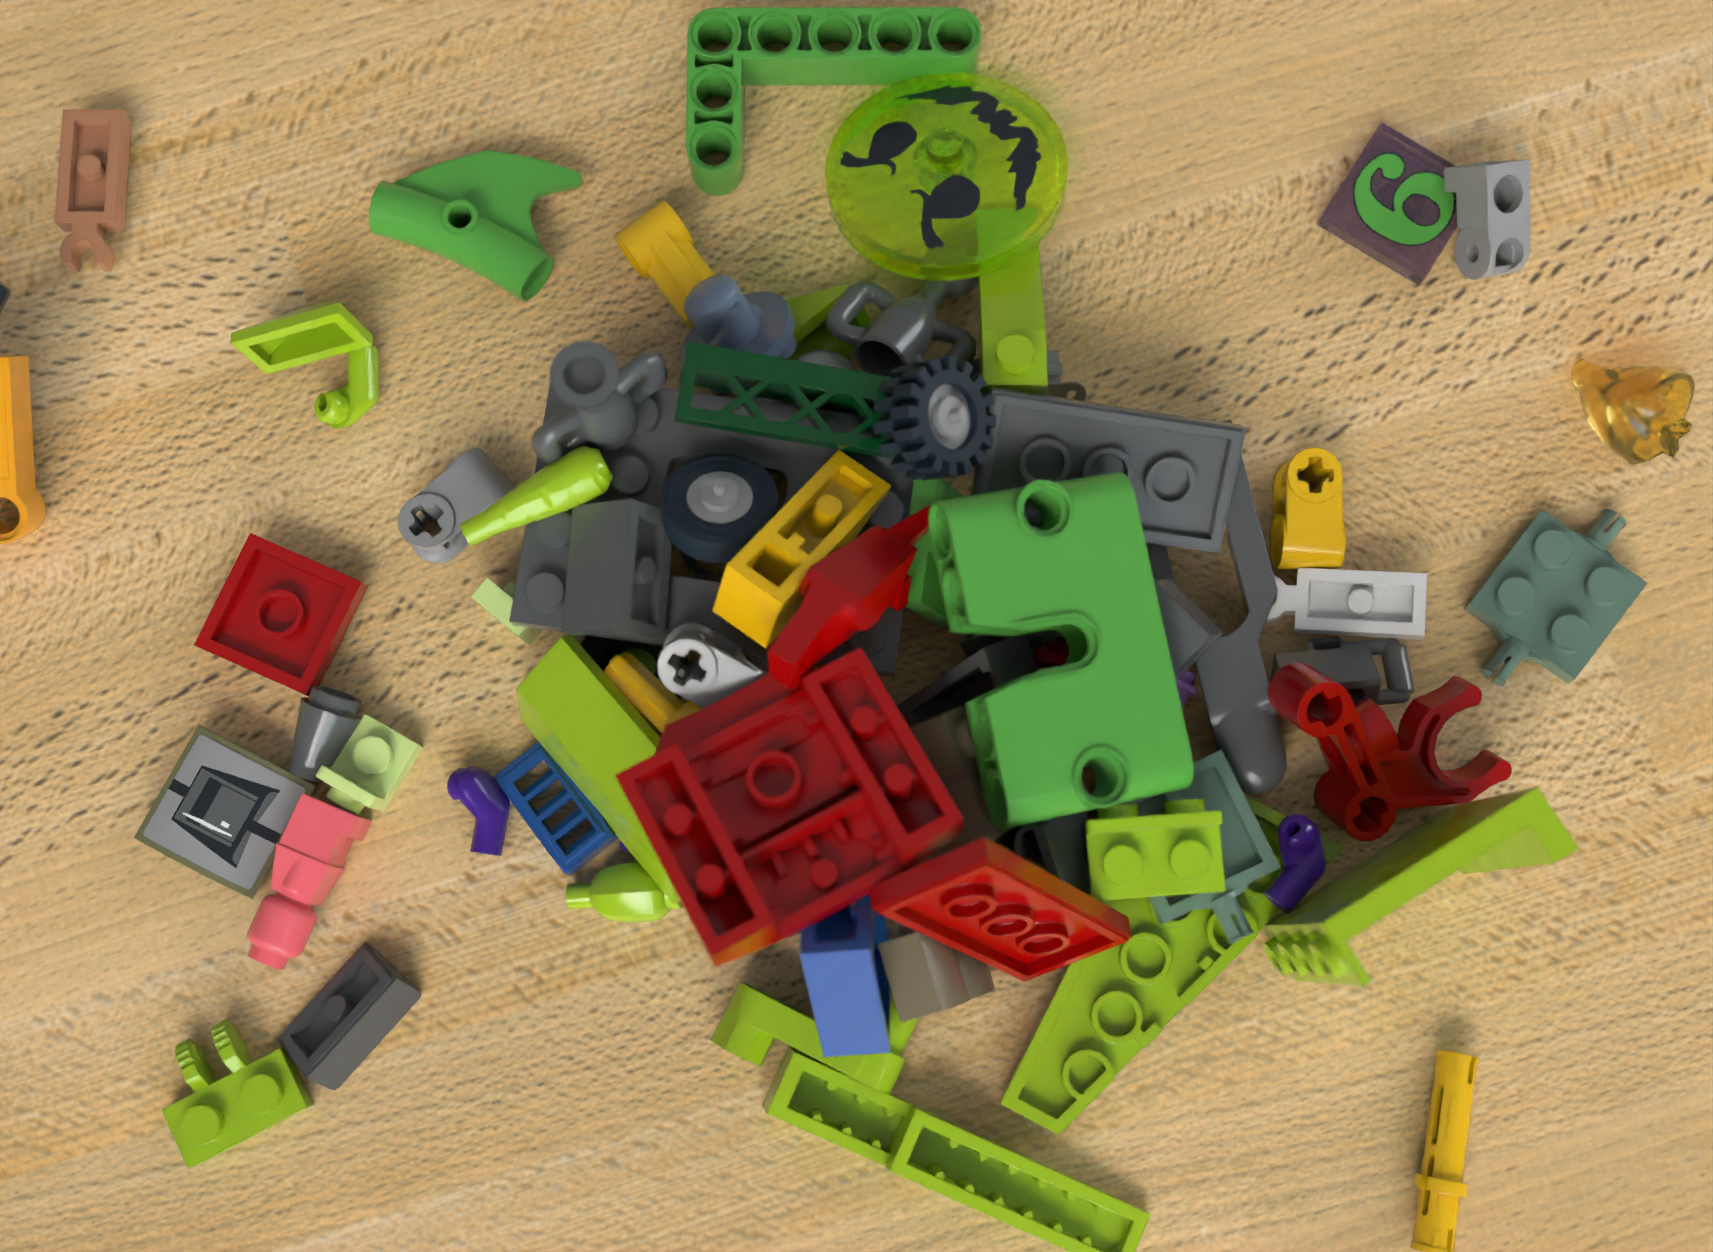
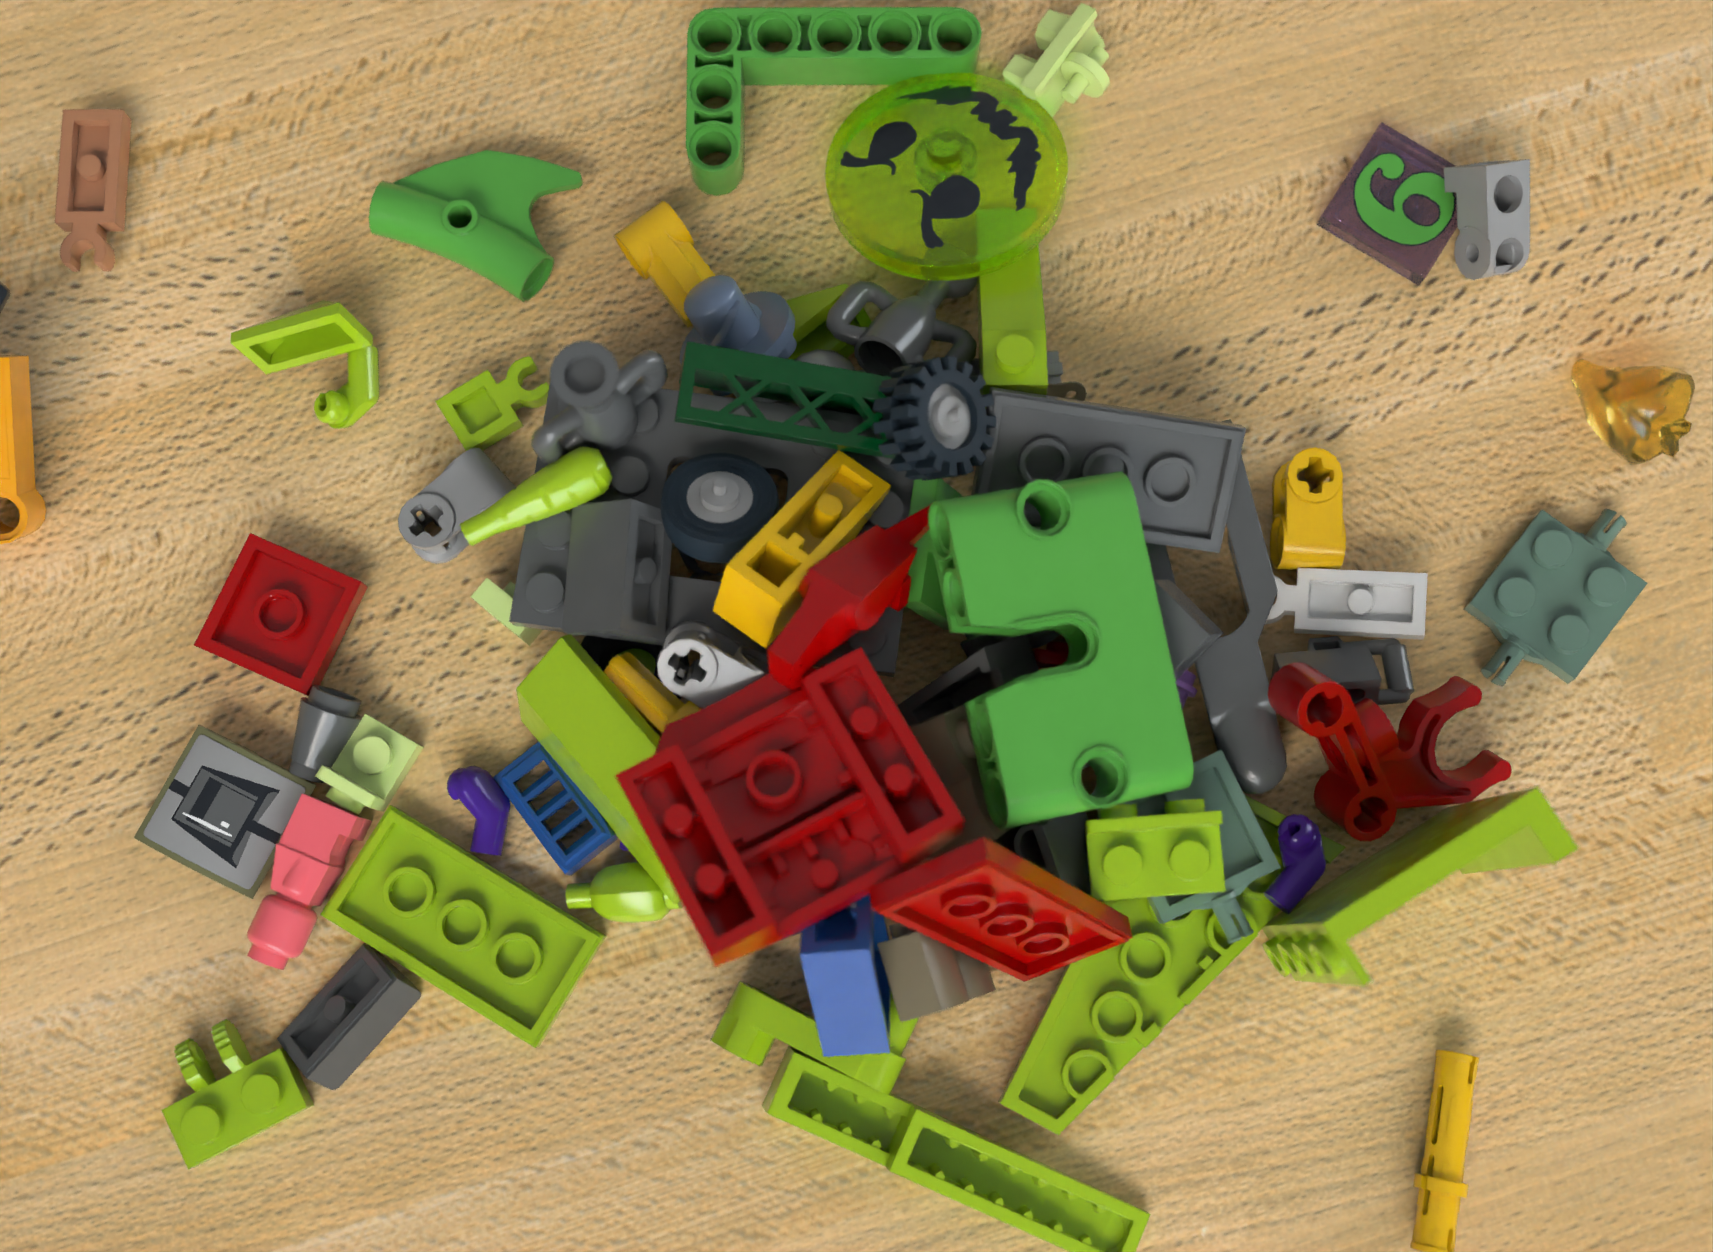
(463, 926): none -> lime tile
(485, 411): none -> lime plate
(1069, 61): none -> yellowish green hips

